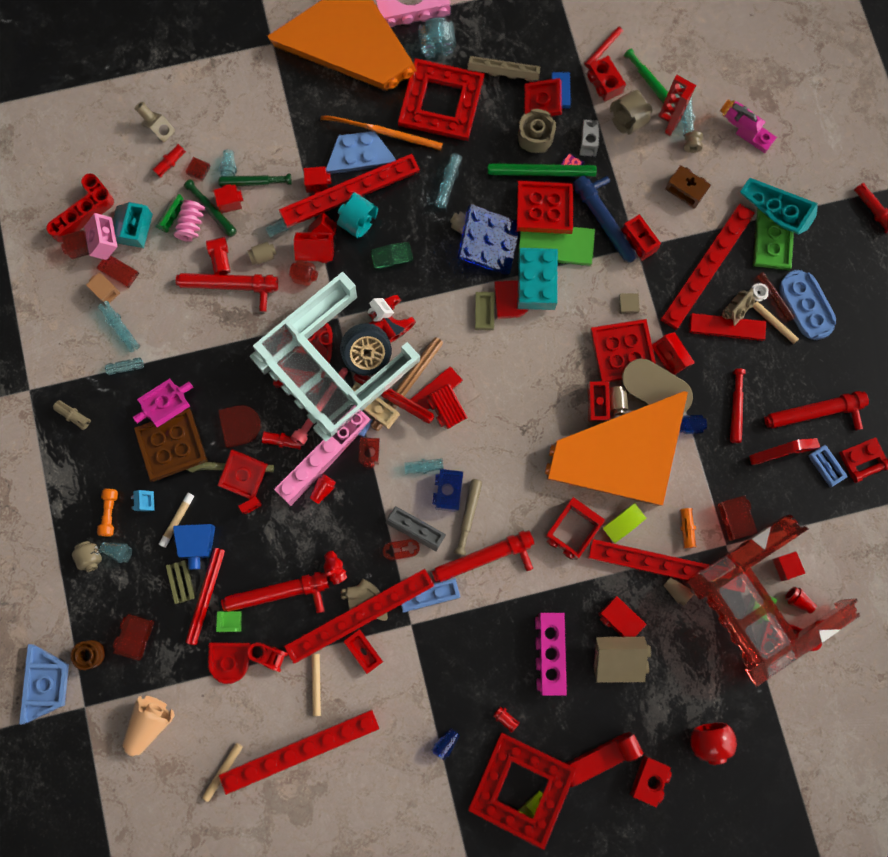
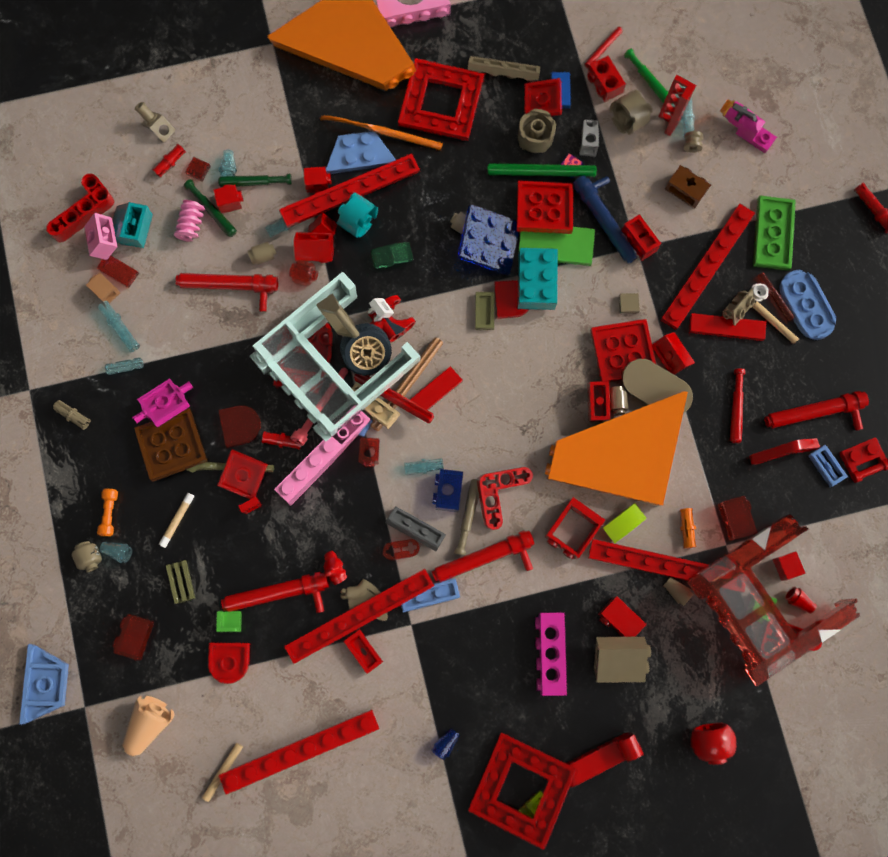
(75, 244): clear red brick -> none
(79, 658): reddish brown wheel -> none
(143, 500): dark azure tile -> none
(170, 214): green slope -> none
(194, 543): blue torso -> none
(205, 596): red axle -> none
(218, 252): red piece -> none
(268, 656): red piece -> none
(316, 703): tan bar -> none
(322, 488): red cone -> none
(337, 317): none -> dark tan tile
(437, 37): clear light blue brick -> none
(446, 406): red brick -> none
(450, 174): clear light blue pin -> none
(492, 491): none -> red beam
(505, 719): red pin -> none
(640, 788): red brick -> none
(693, 424): clear blue brick -> none
(784, 208): teal wedge -> none

